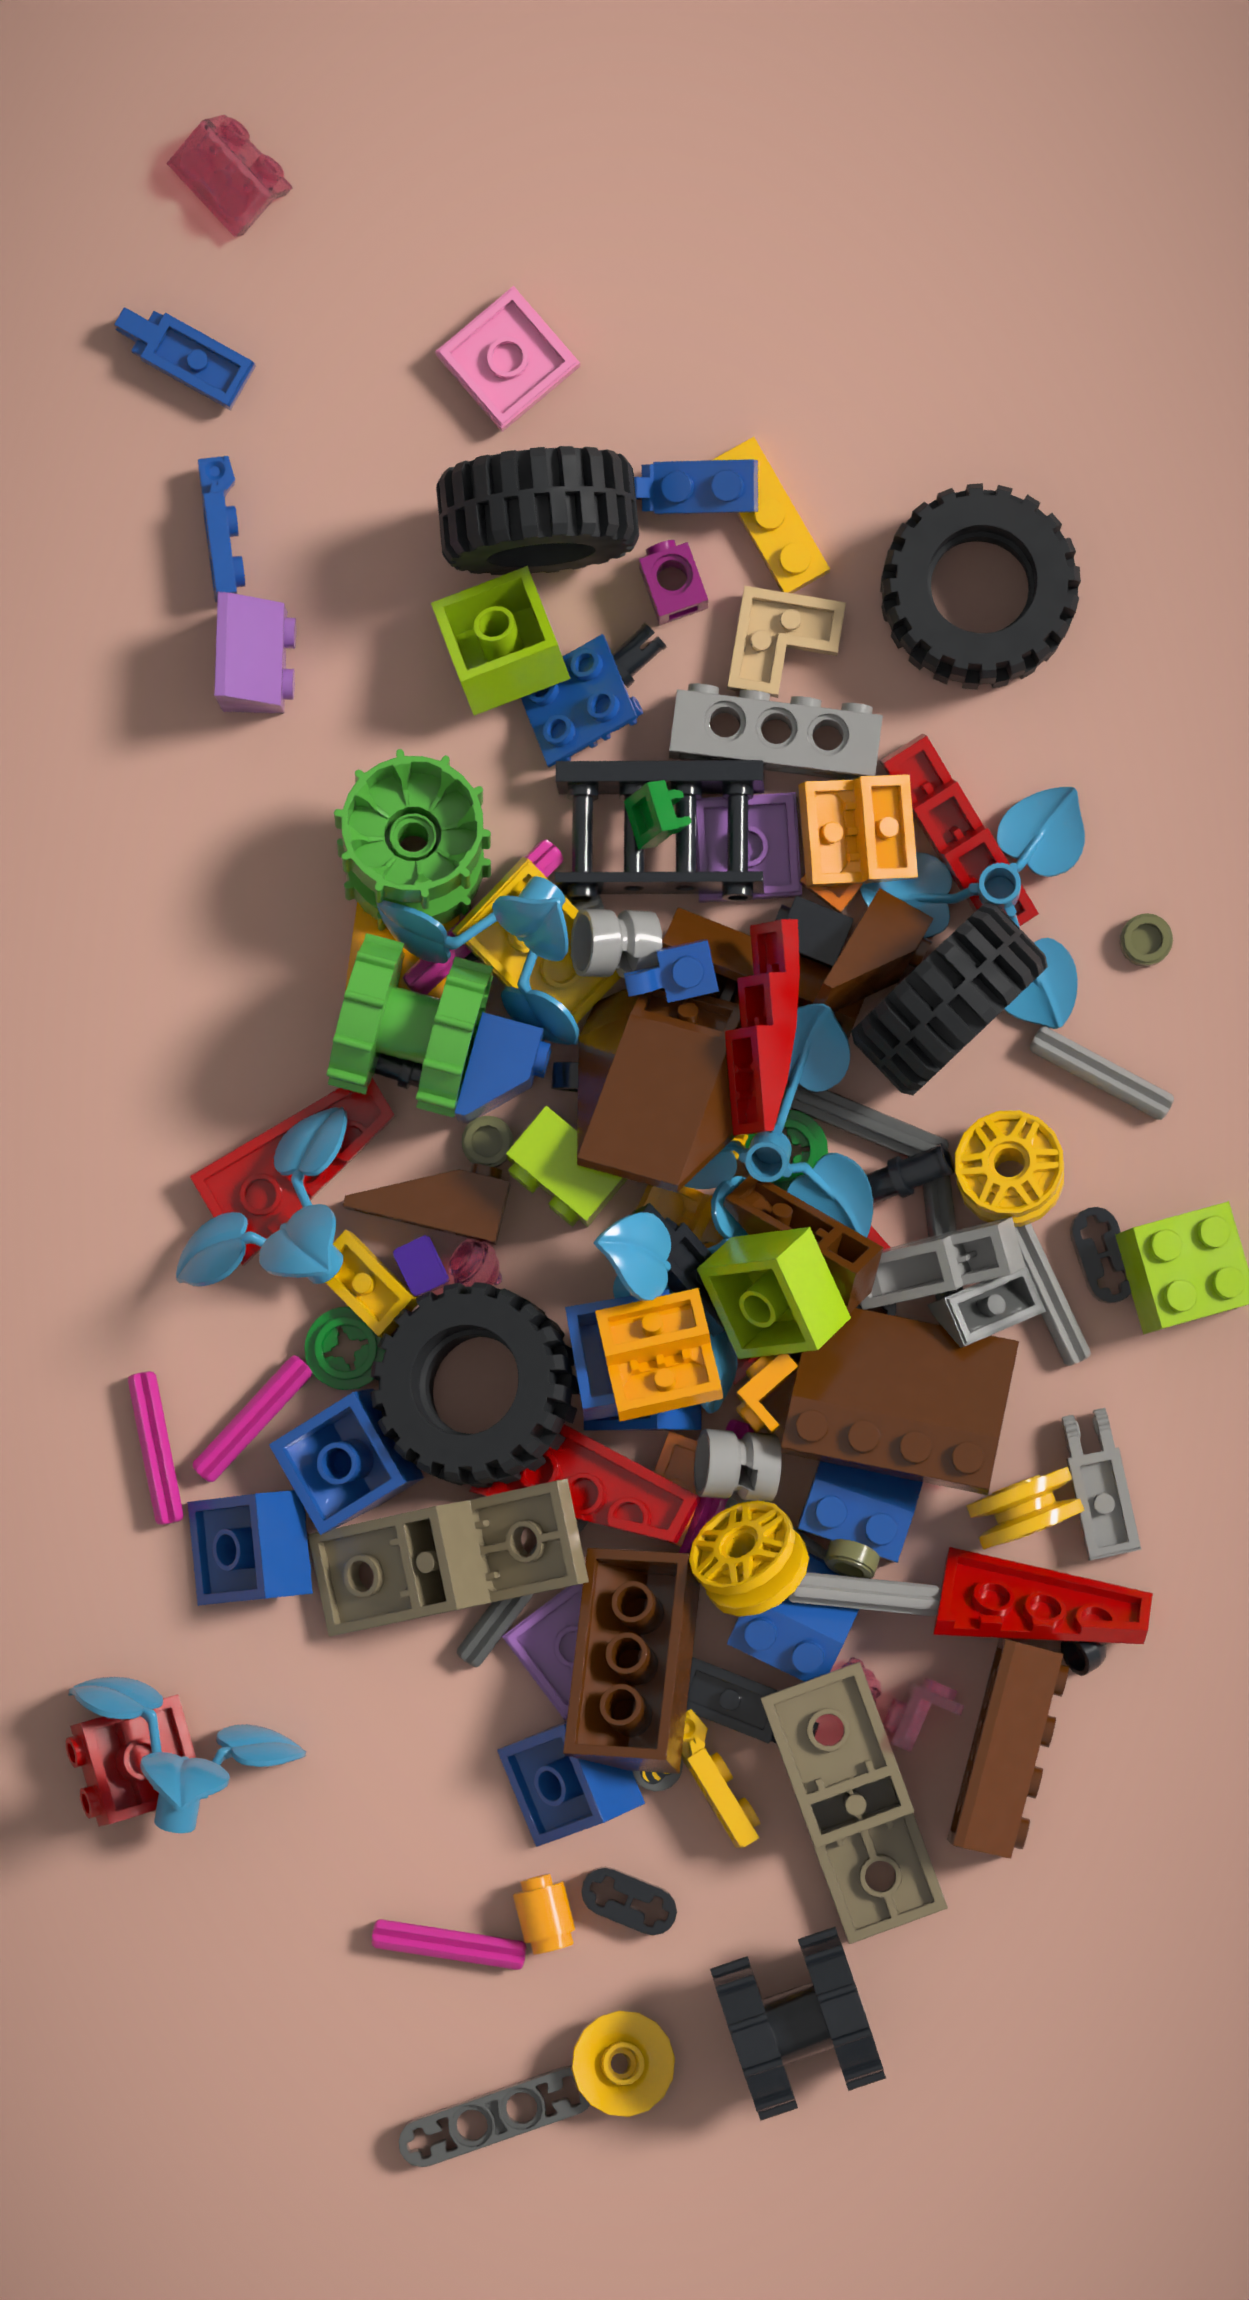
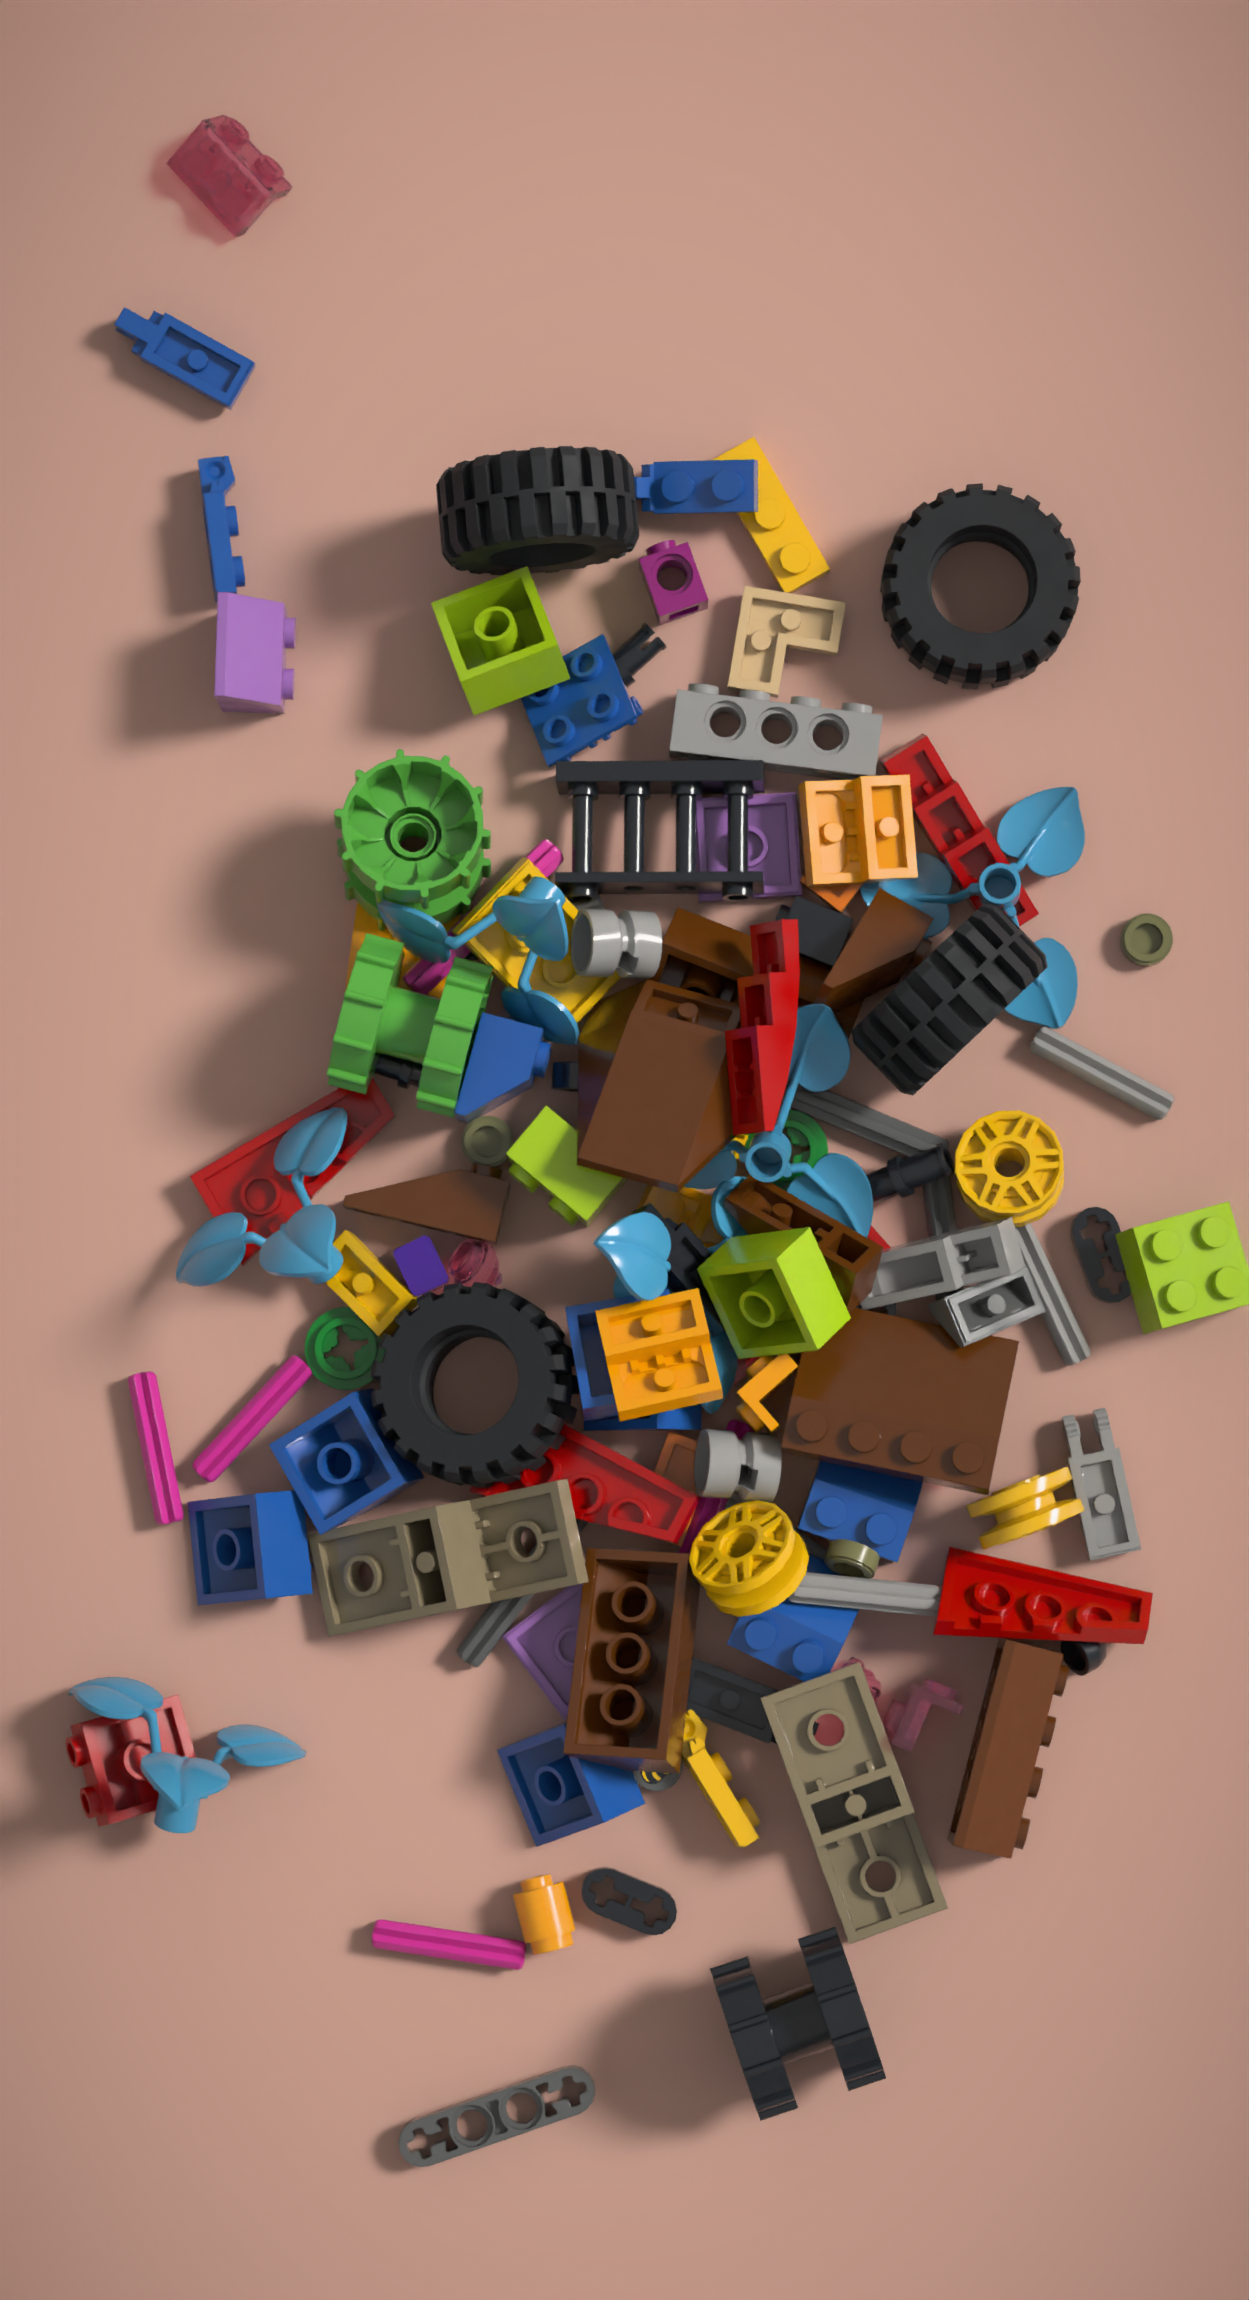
(507, 358): bright pink plate -> none
(648, 2067): yellow dish -> none
(653, 814): green tile -> none
(682, 971): blue plate -> none

